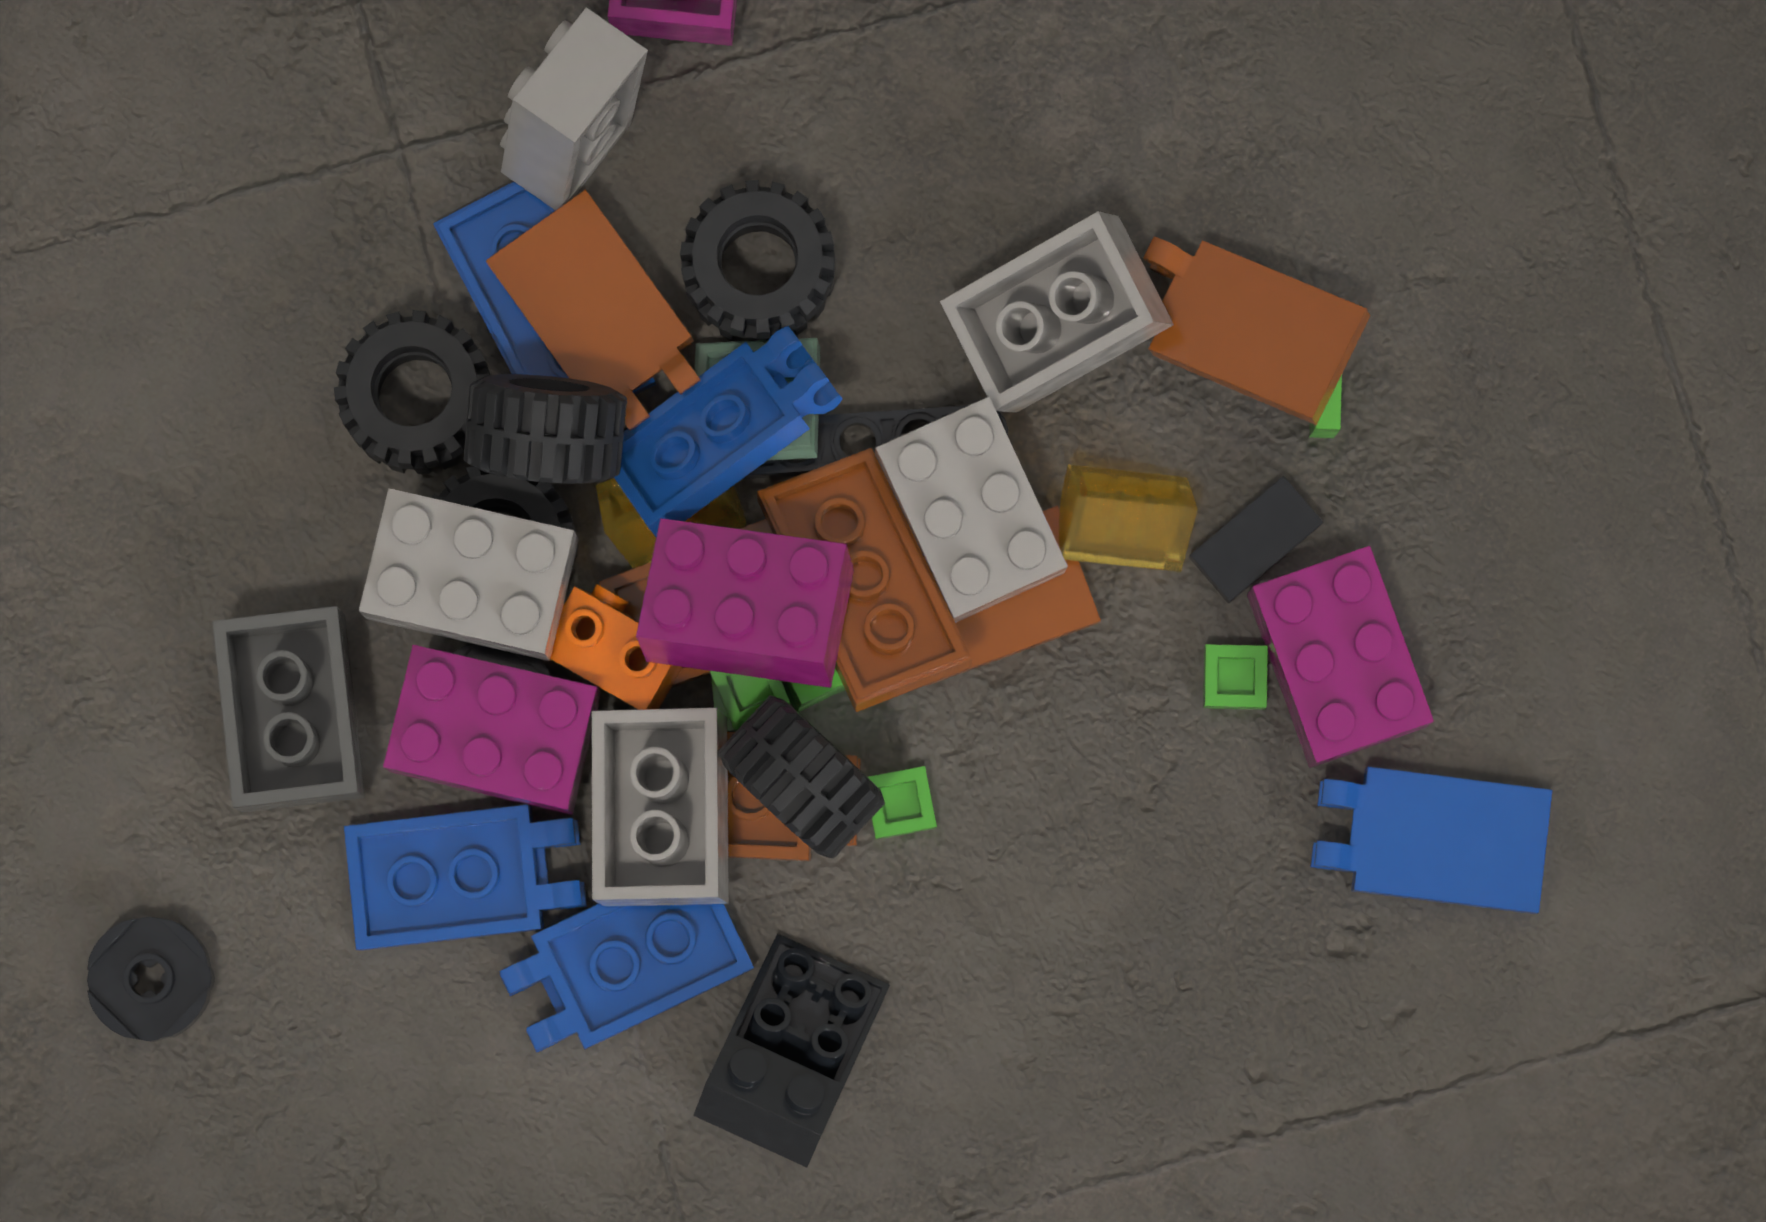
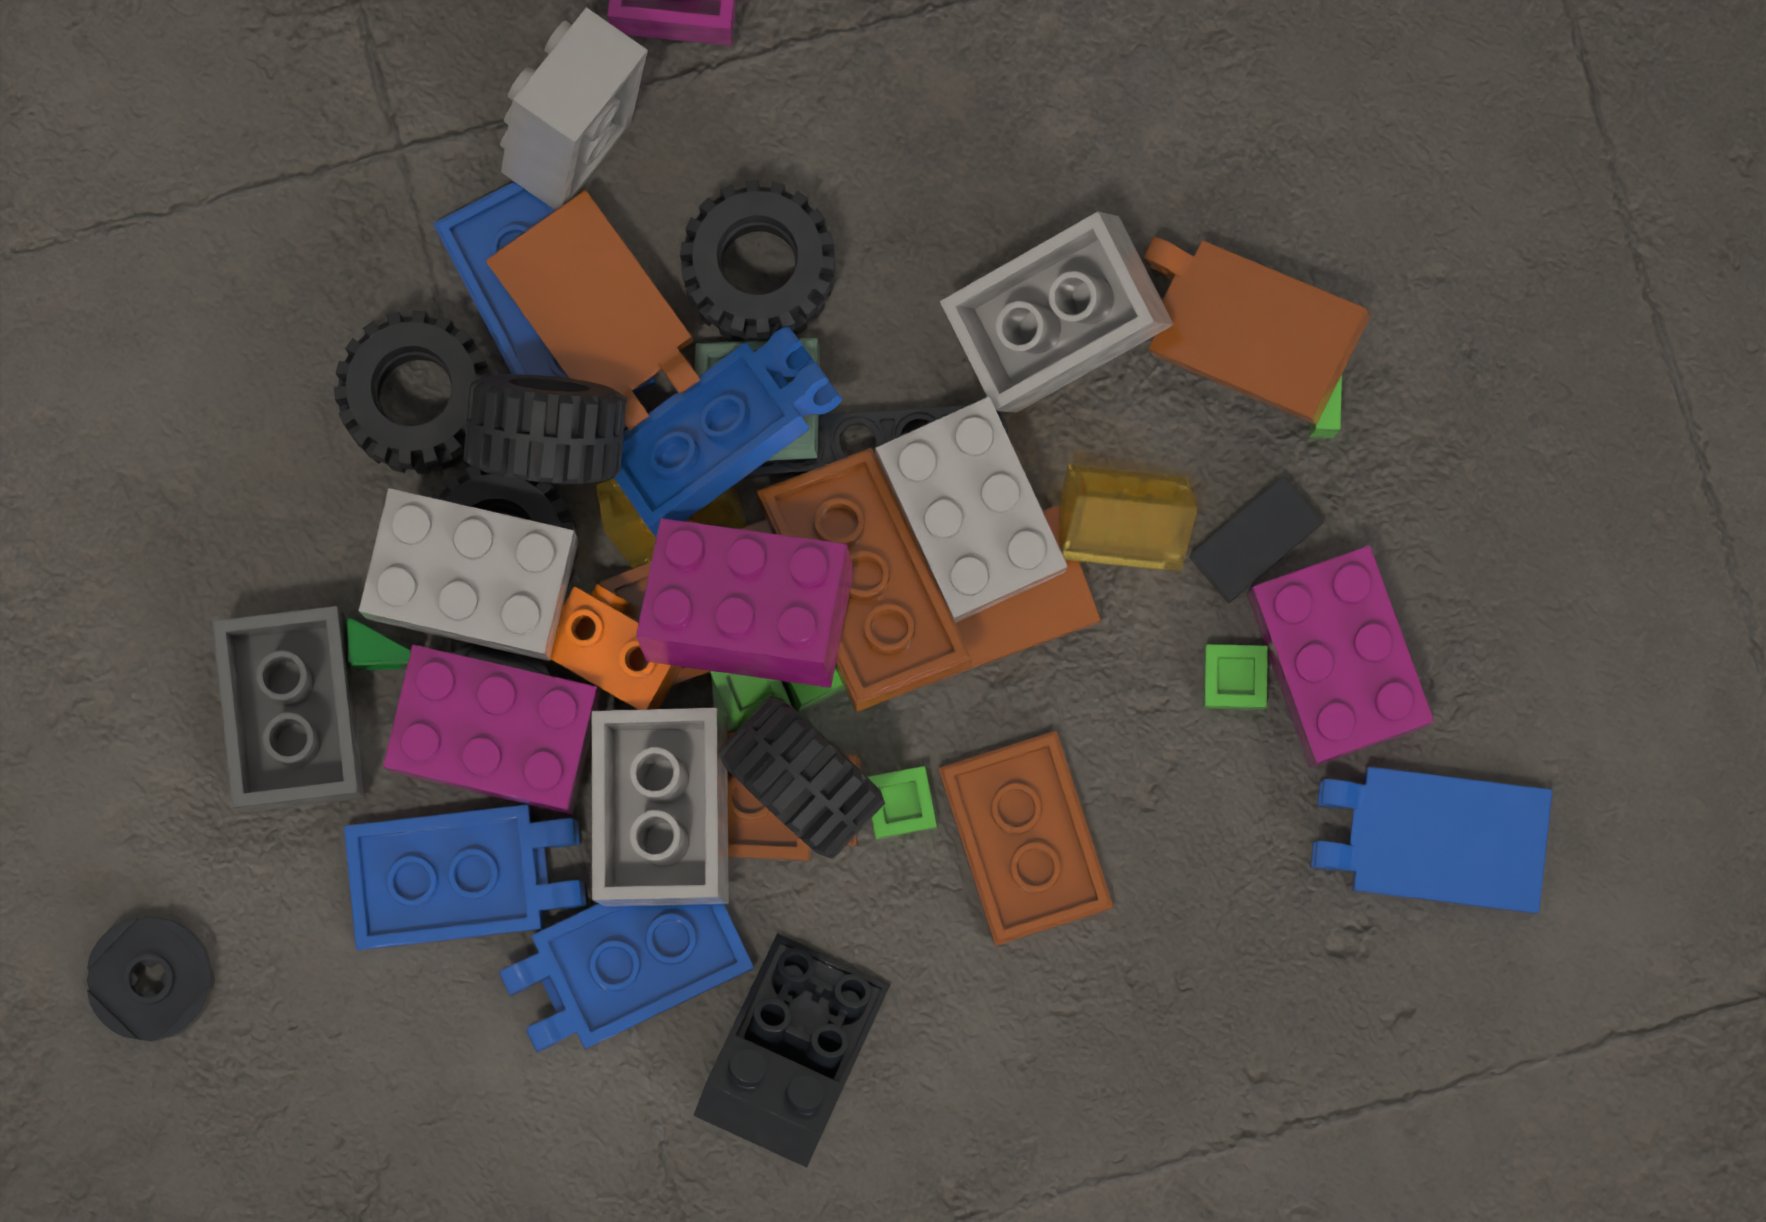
(372, 650): none -> green slope
(1025, 838): none -> dark orange tile

